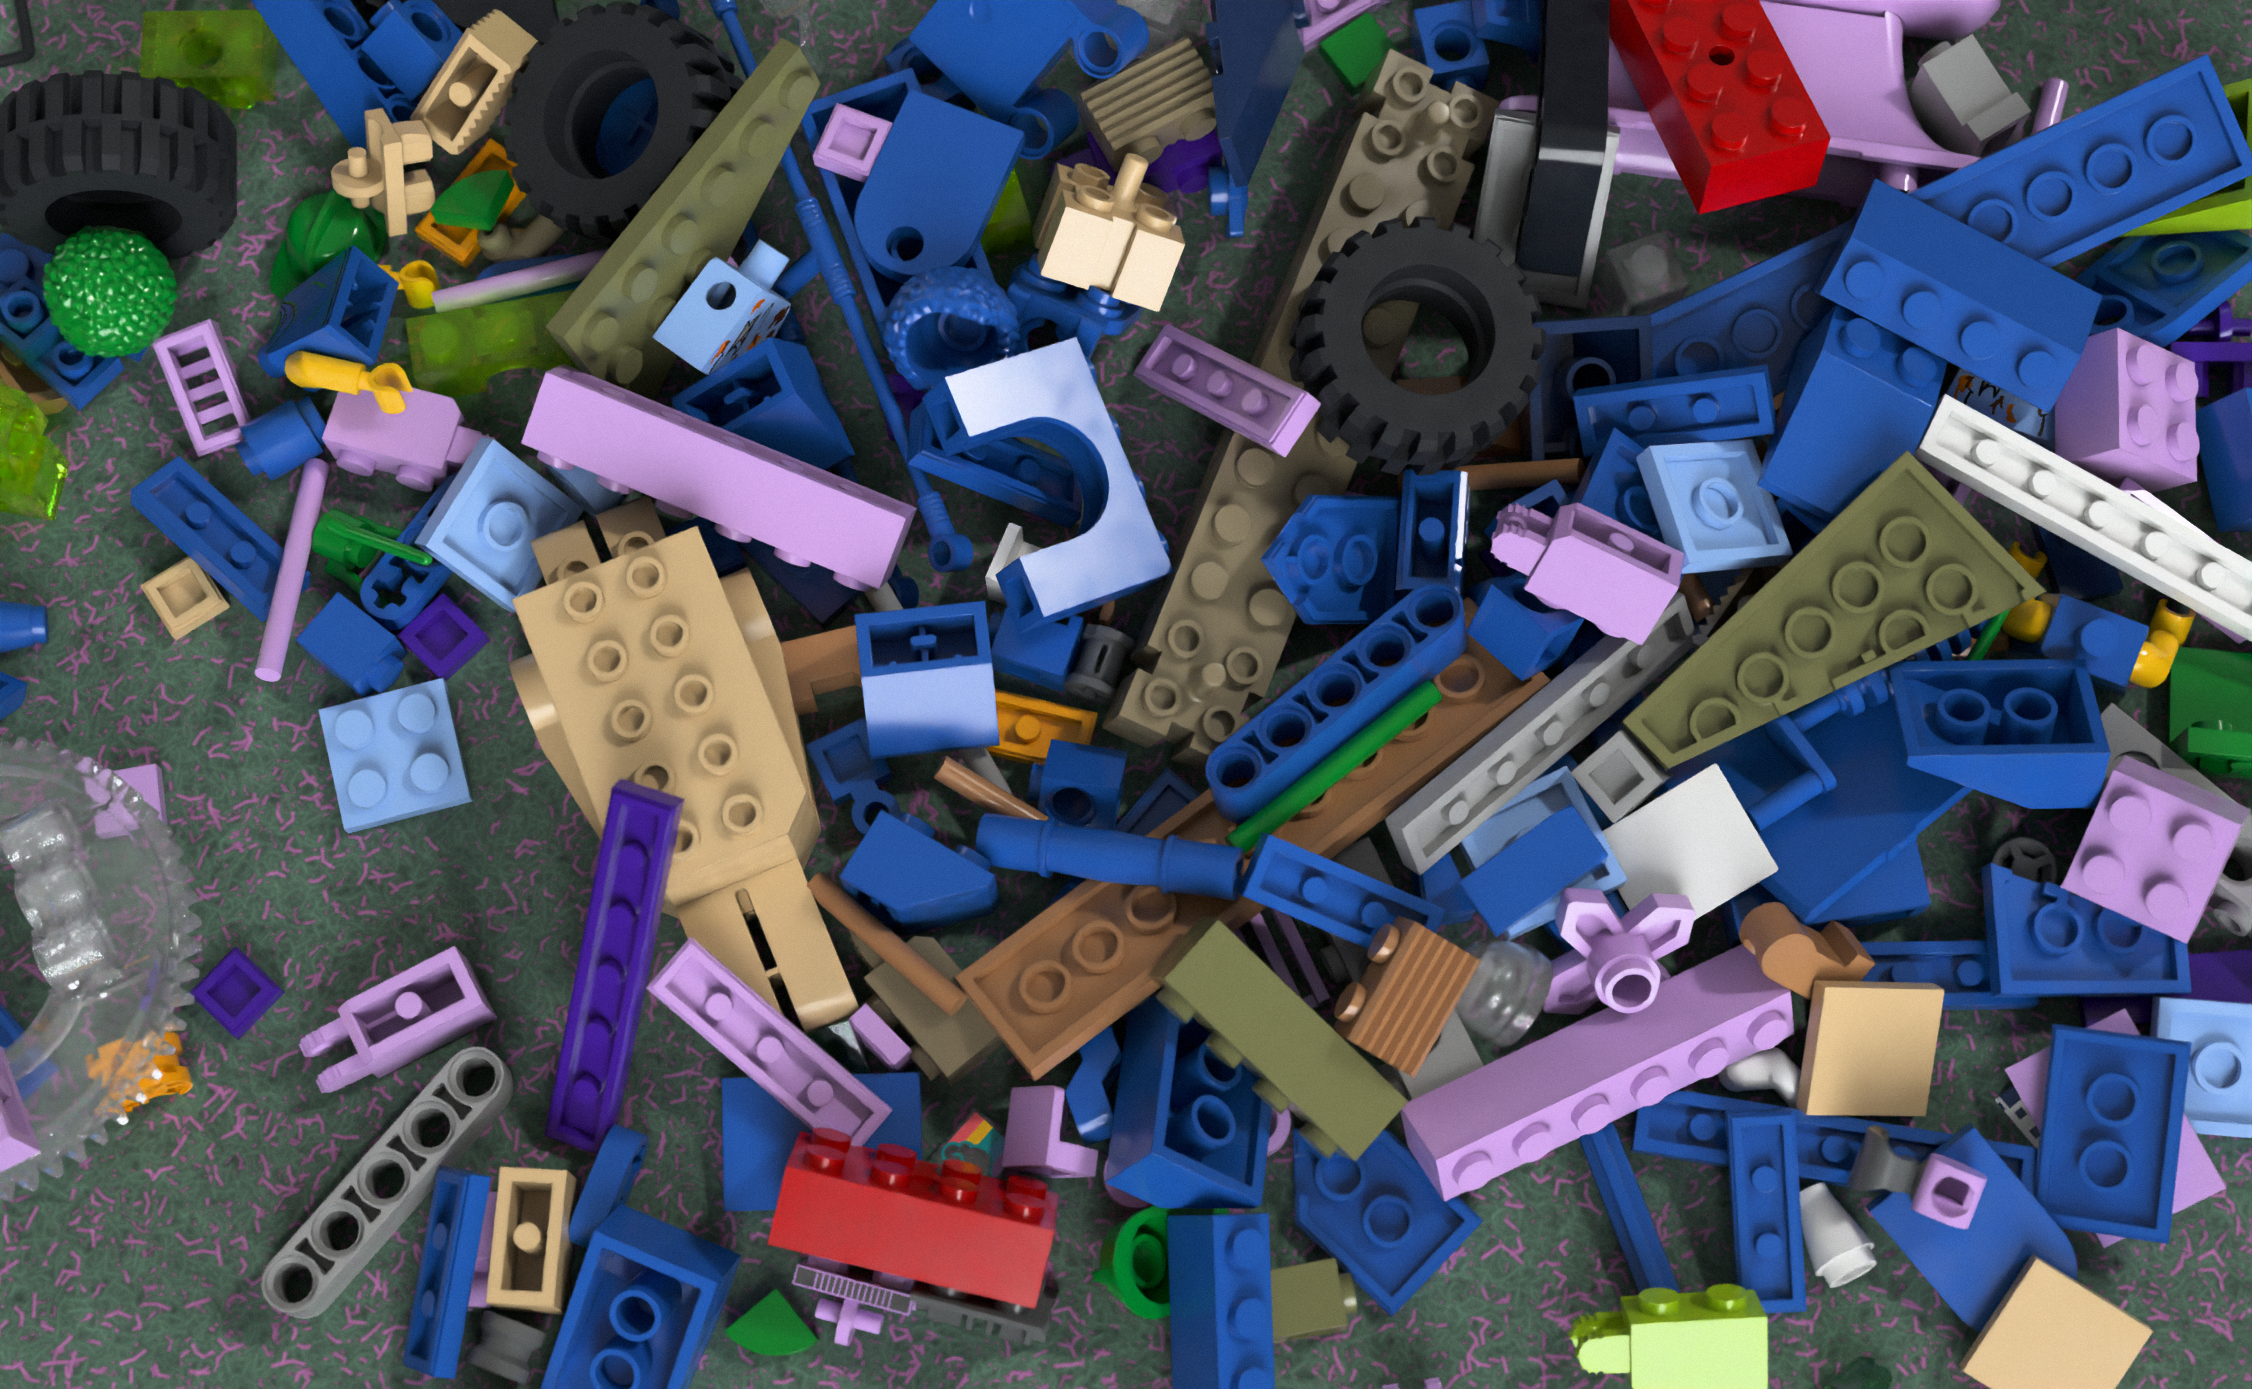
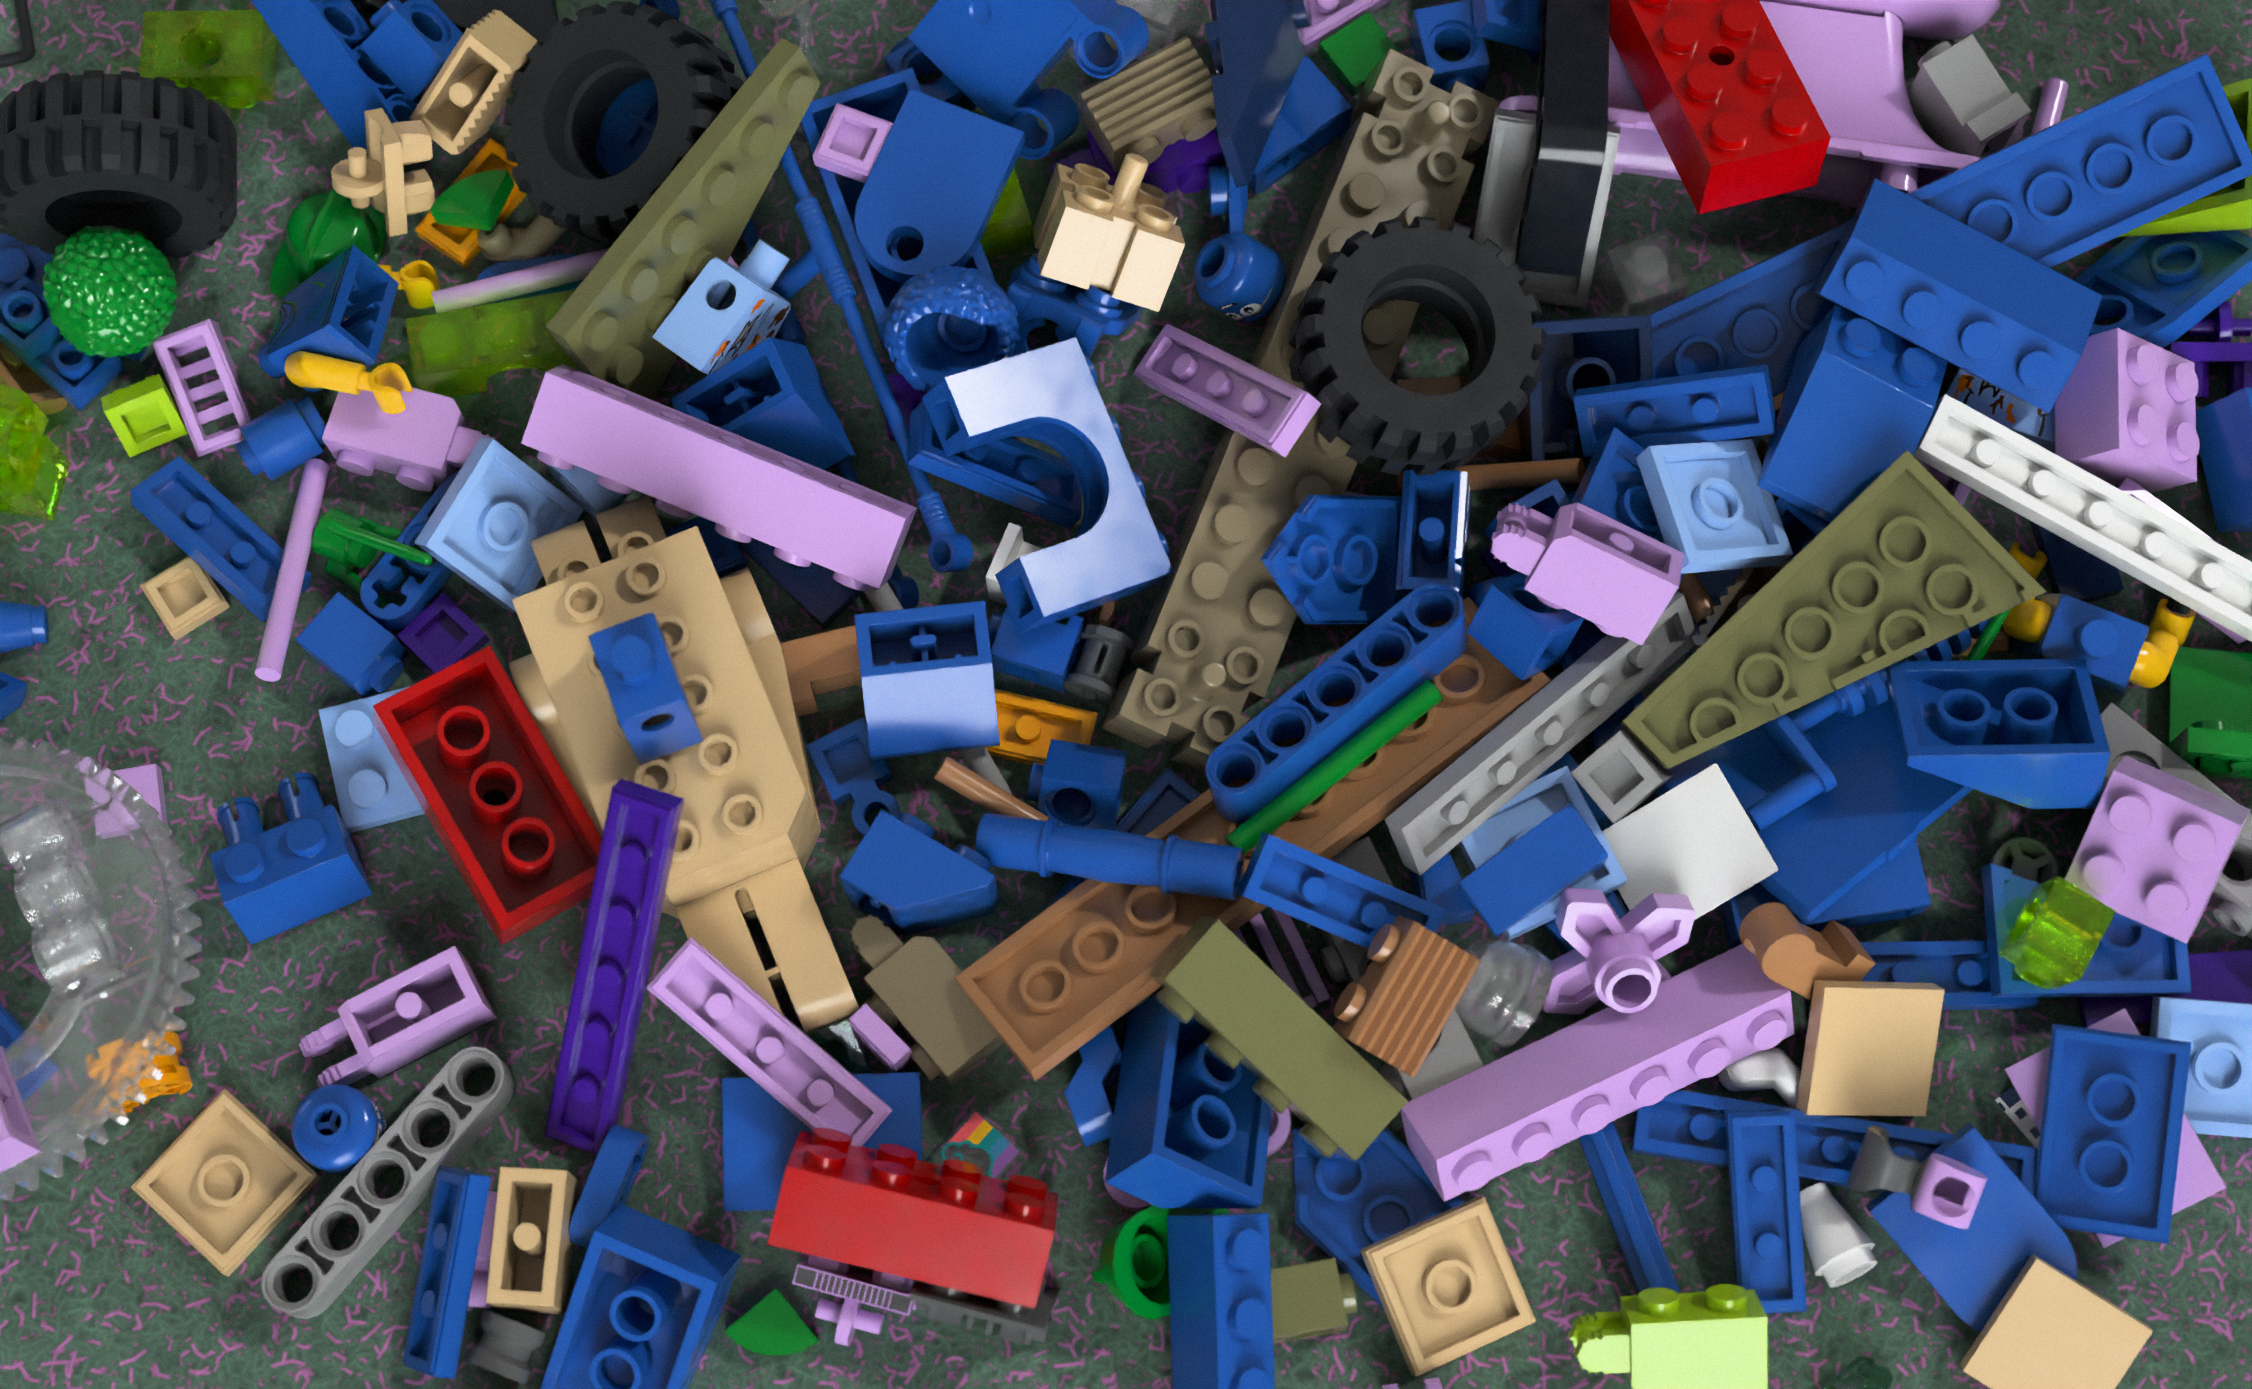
(144, 415): none -> lime tile
(226, 1182): none -> tan tile
(236, 992): dark purple tile -> none
(291, 870): none -> blue brick
(320, 1112): none -> blue head
(472, 737): none -> red brick
(645, 684): none -> blue torso
(886, 944): medium nougat bar -> none
(1038, 1133): lavender panel -> none
(1239, 276): none -> blue head
(1307, 123): none -> blue brick
(1447, 1285): none -> tan tile
(2056, 934): none -> clear neon green brick

